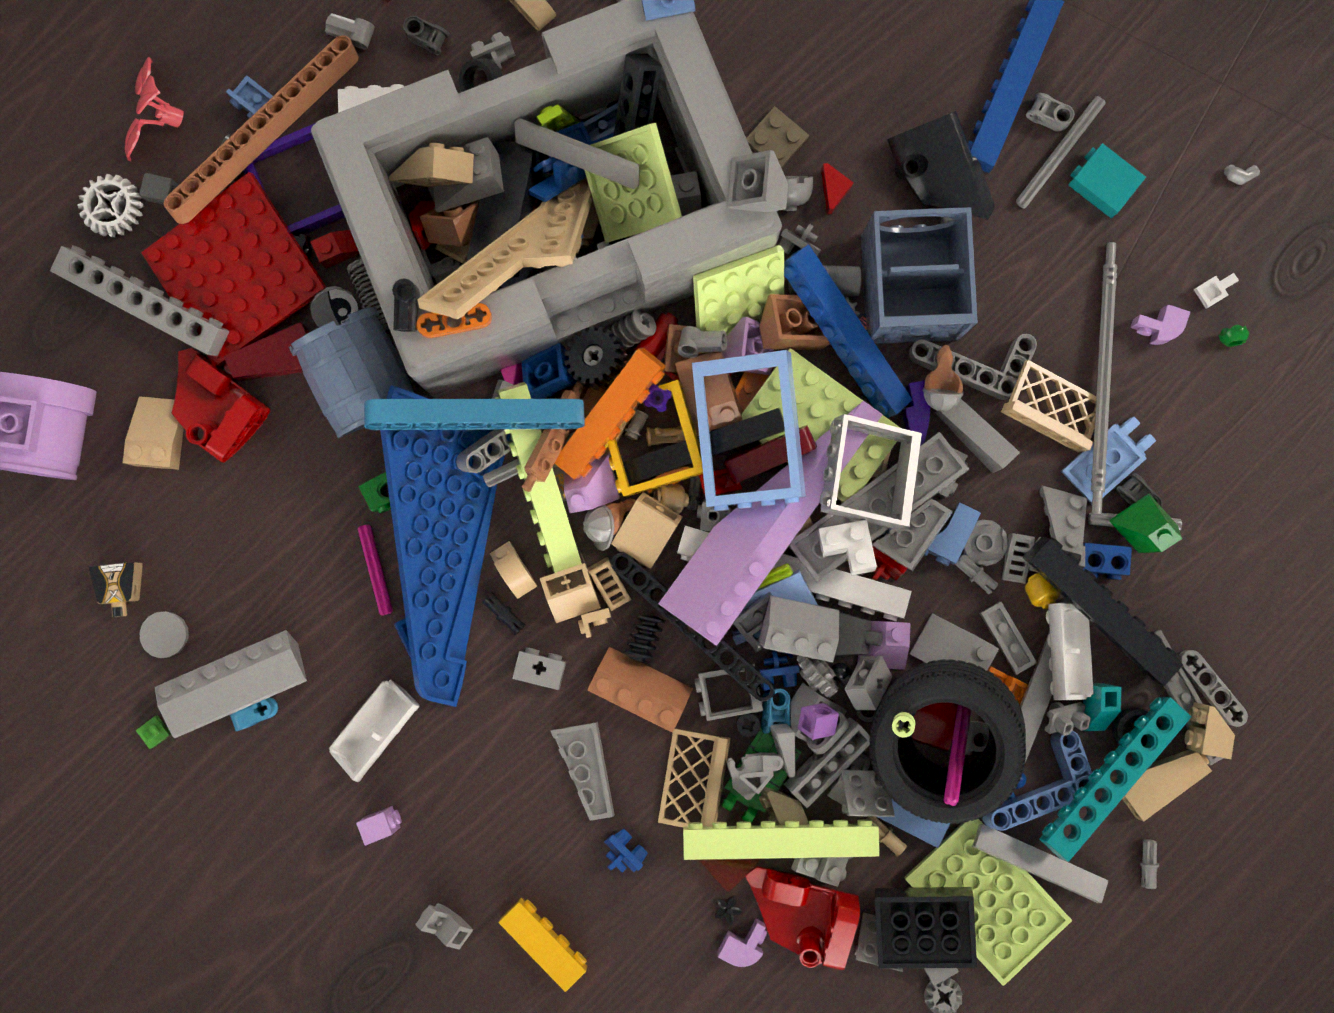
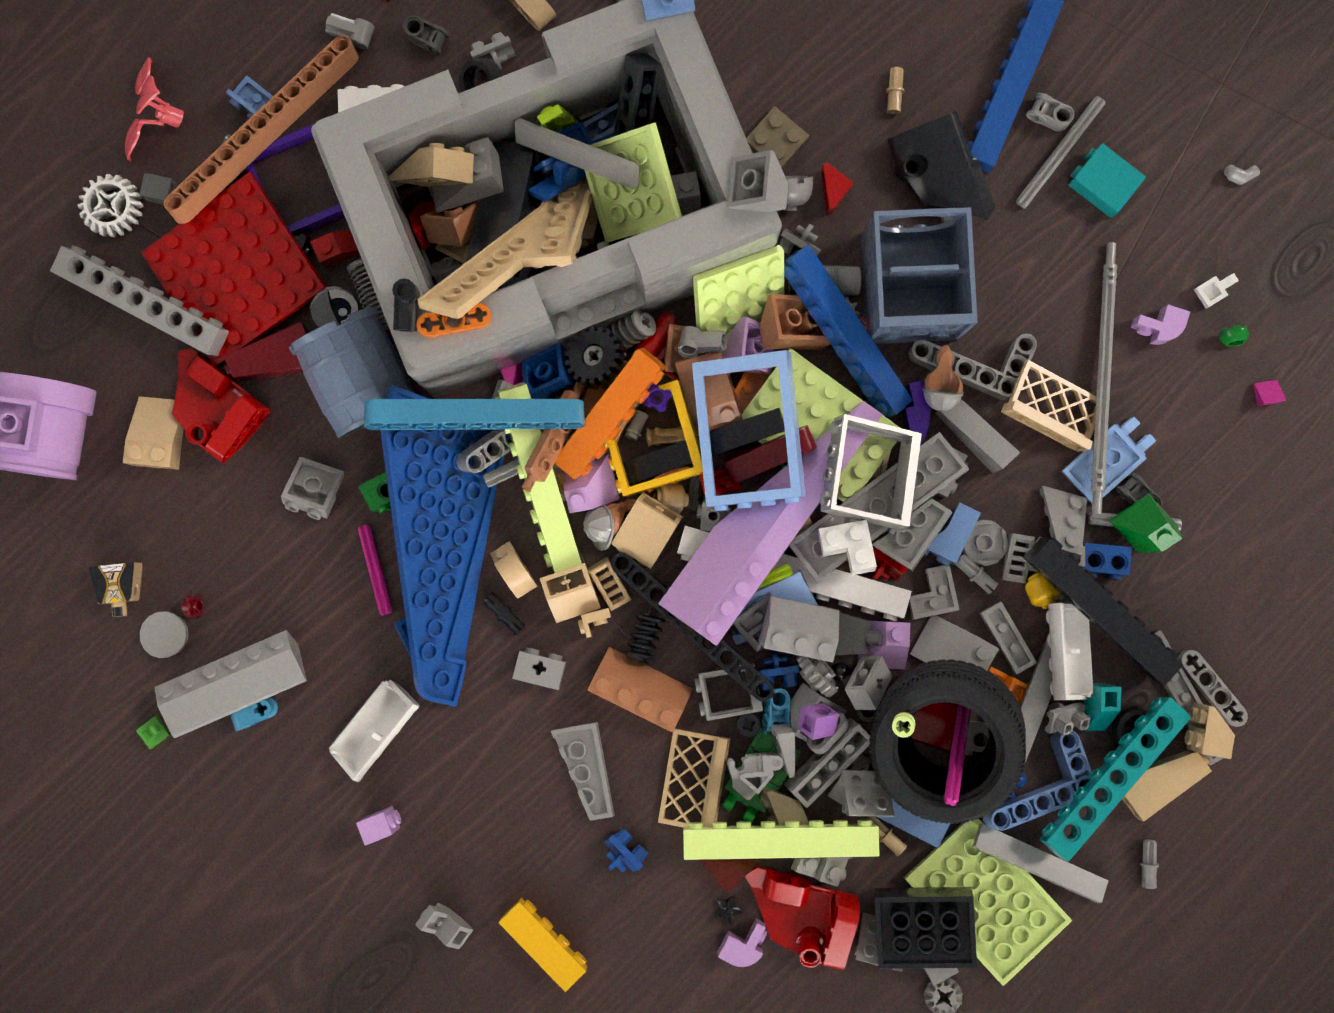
(193, 606): none -> dark red plate
(312, 488): none -> light grey plate
(895, 90): none -> tan axle
(941, 597): none -> light grey plate
(1268, 393): none -> dark pink slope

